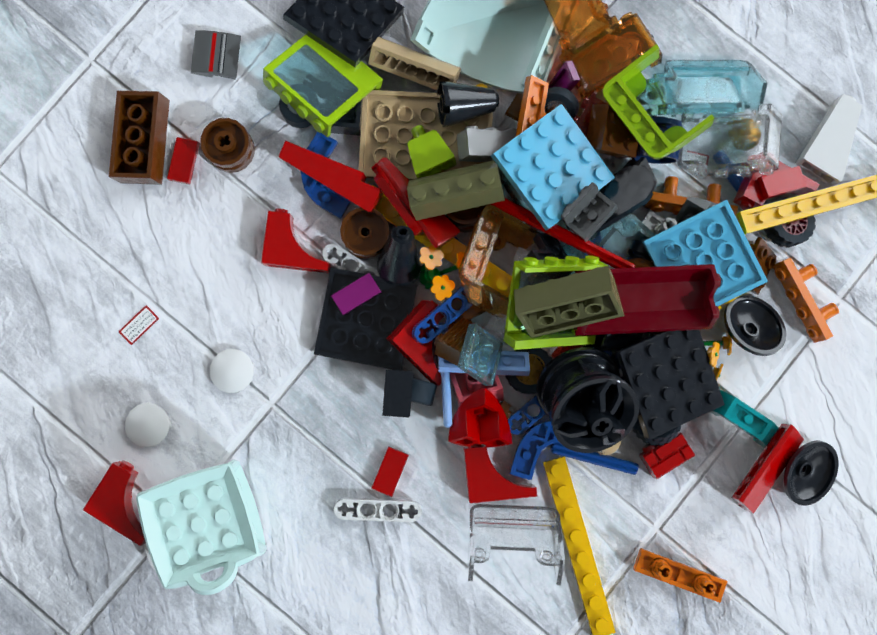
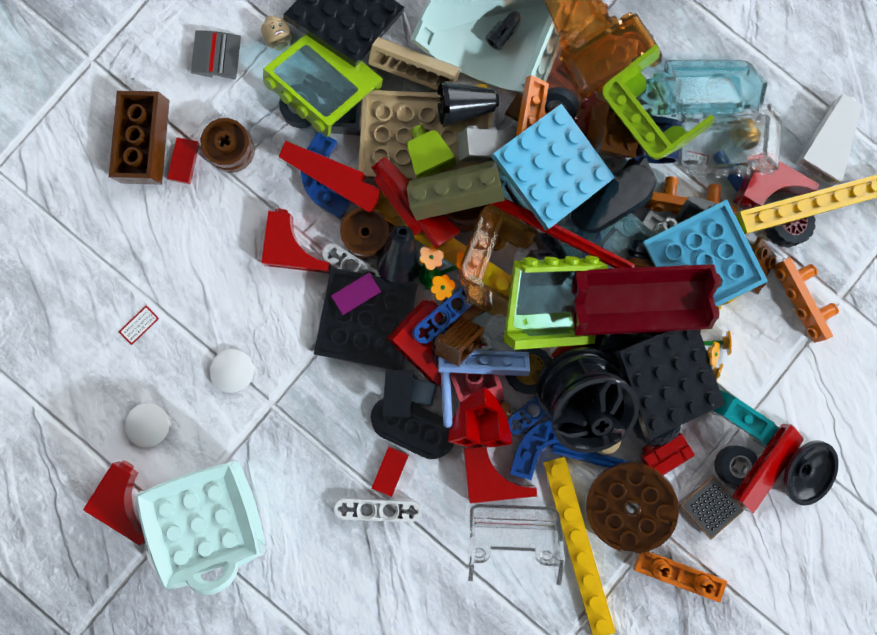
(276, 33): none -> tan head
(420, 433): none -> black tile
(480, 355): clear light blue plate -> none
(506, 27): none -> black hinge
(566, 77): magenta tile -> none
(568, 302): olive slope -> none
(588, 212): dark grey bracket -> none
(637, 484): none -> reddish brown plate
(711, 507): none -> tile
(734, 474): none -> black wheel
(755, 325): black dish -> none
(782, 182): tile -> none

